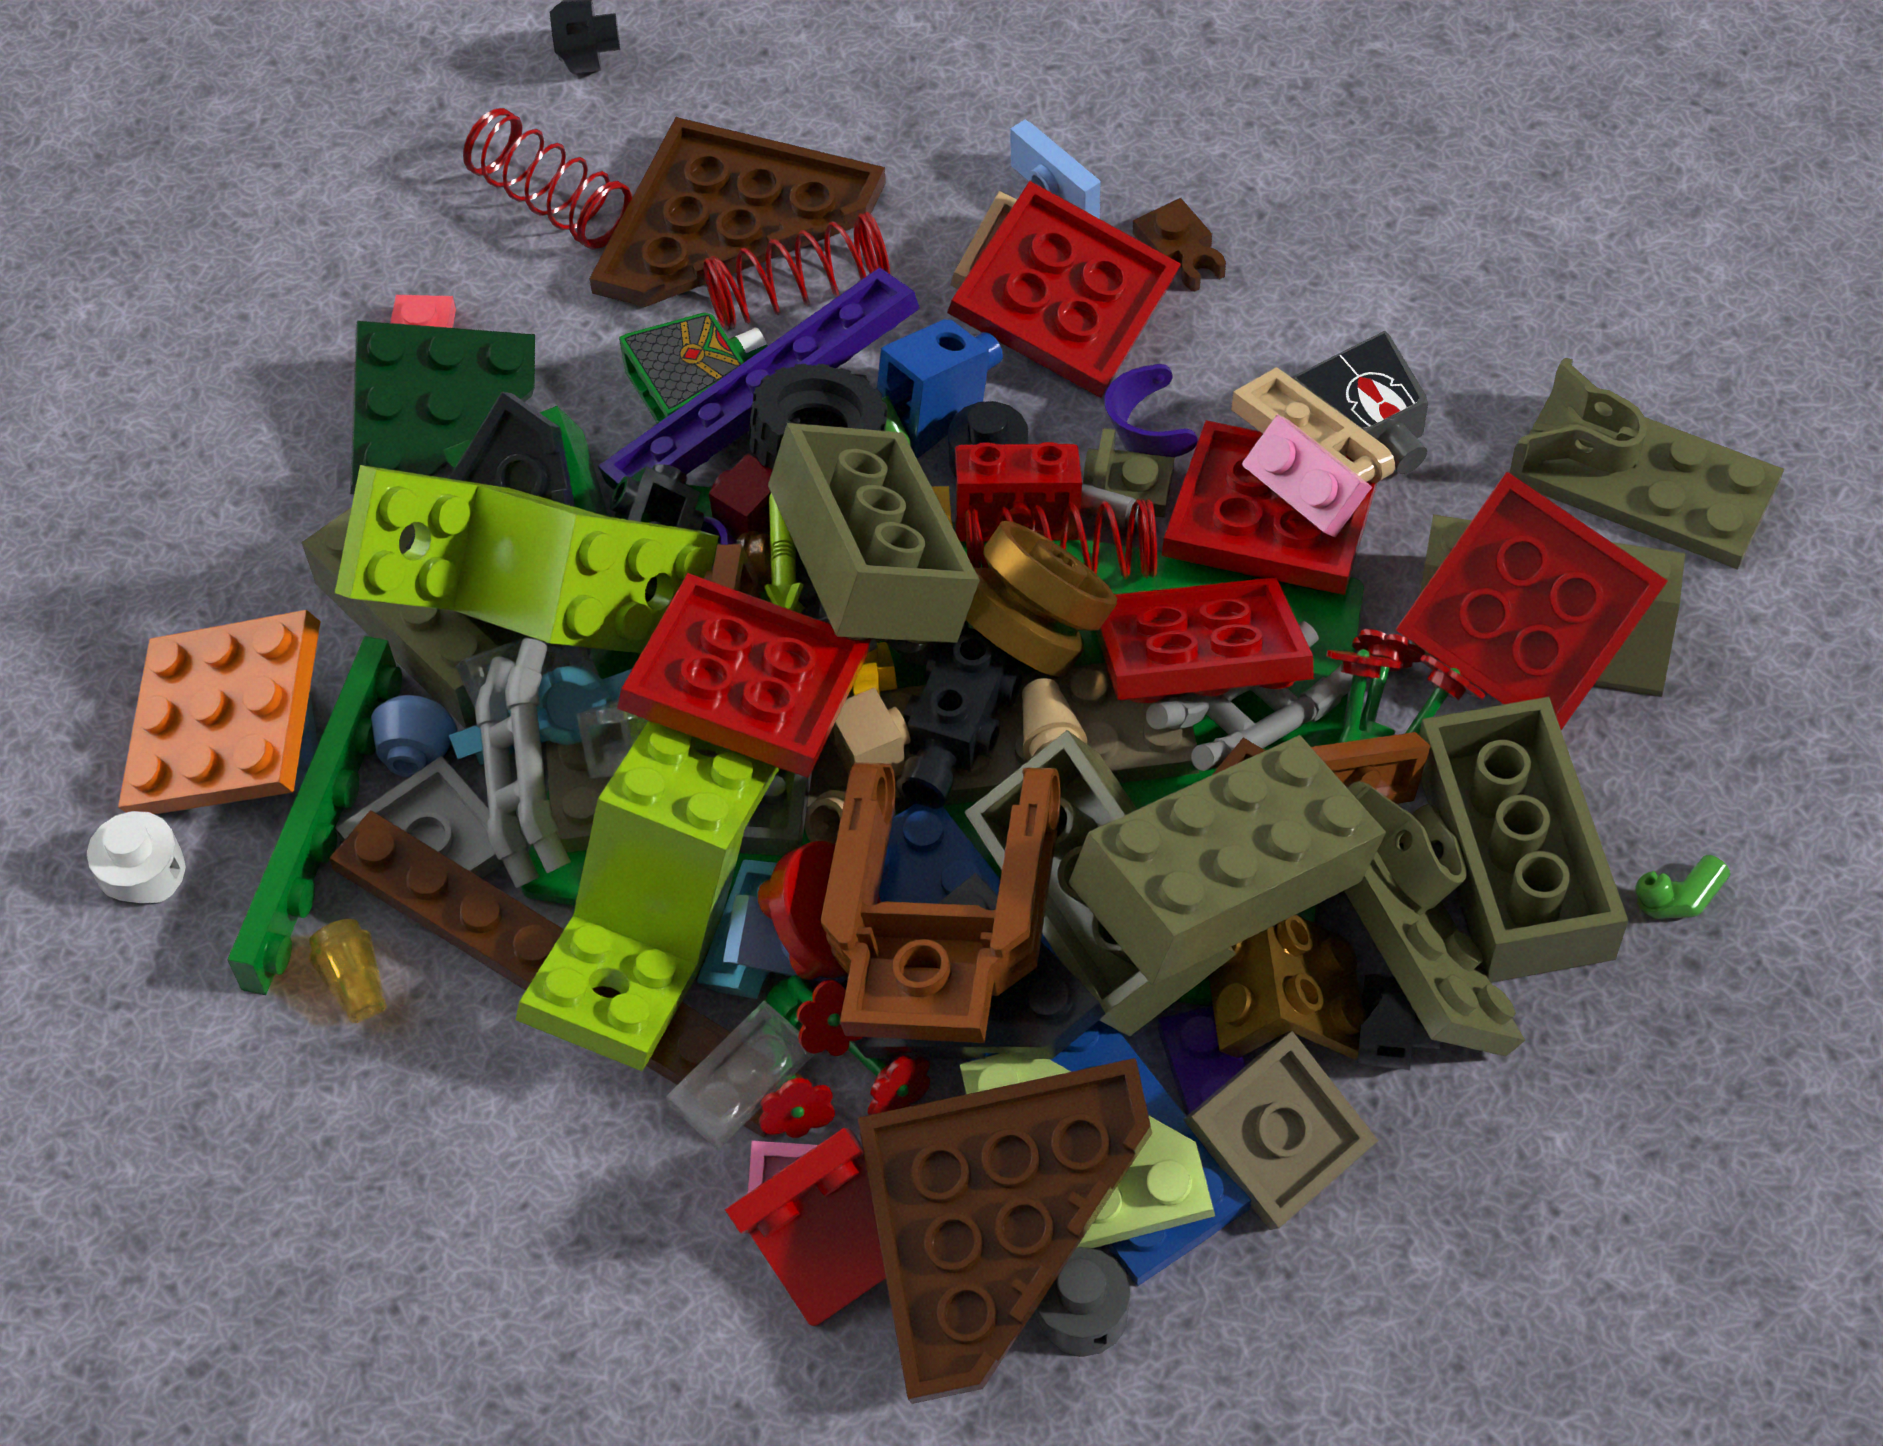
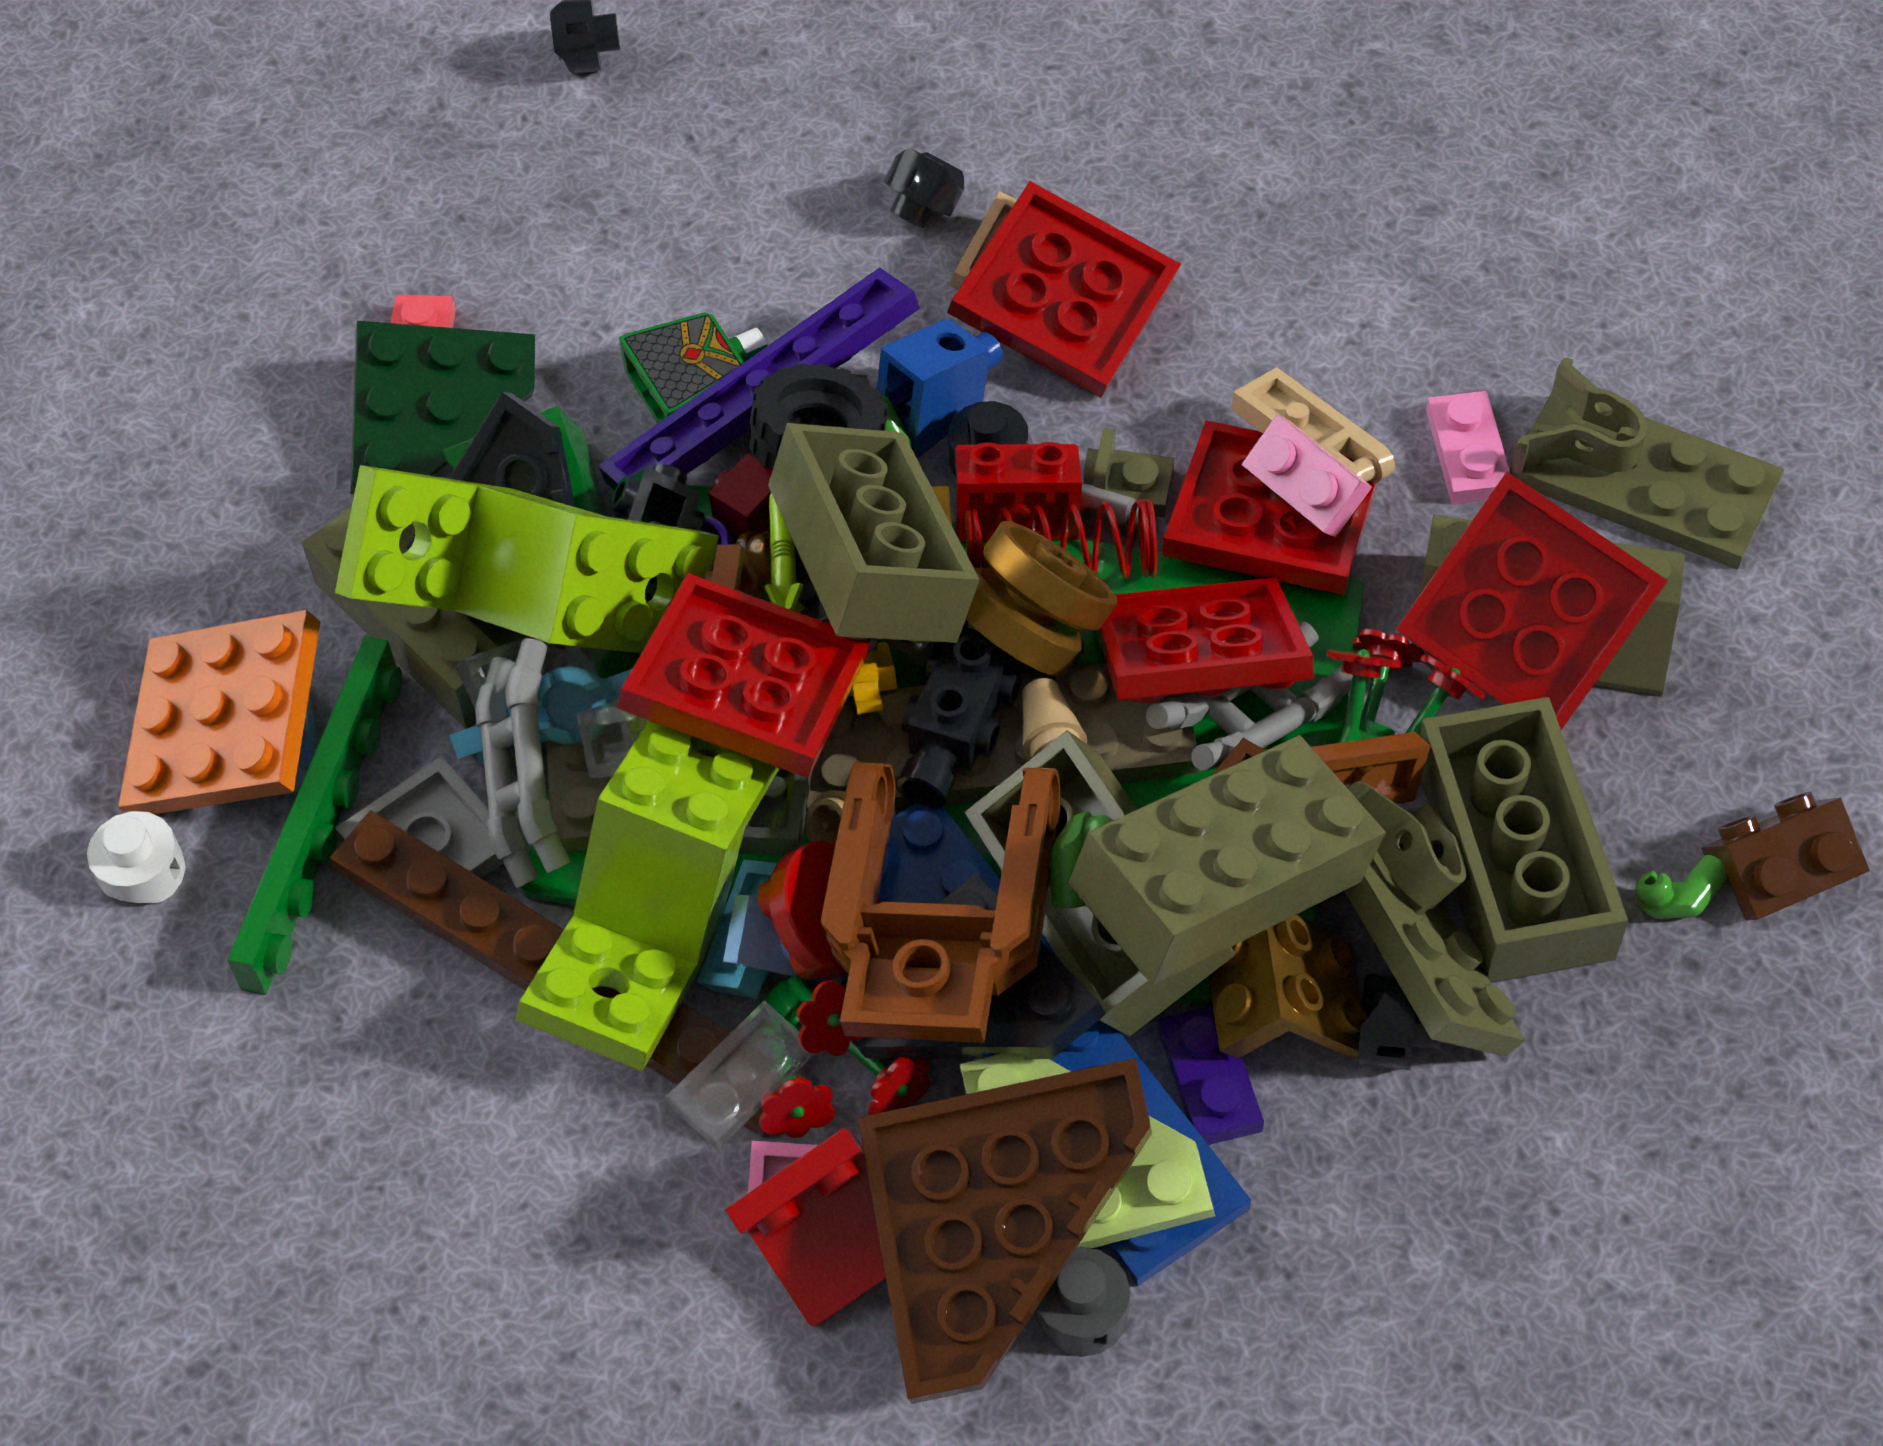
(349, 968): clear yellow cone -> none
(411, 733): medium blue cone -> none
(504, 158): red piece -> none
(714, 269): red piece -> none
(720, 194): reddish brown plate -> none
(870, 732): tan plate -> none
(923, 186): none -> black piece
(1052, 168): light blue plate -> none
(1064, 856): none -> bright green arm
(1123, 397): dark purple helmet -> none
(1184, 238): reddish brown plate -> none
(1281, 1130): dark tan plate -> none
(1377, 394): torso -> none
(1467, 445): none -> bright pink plate
(1788, 855): none -> reddish brown bracket

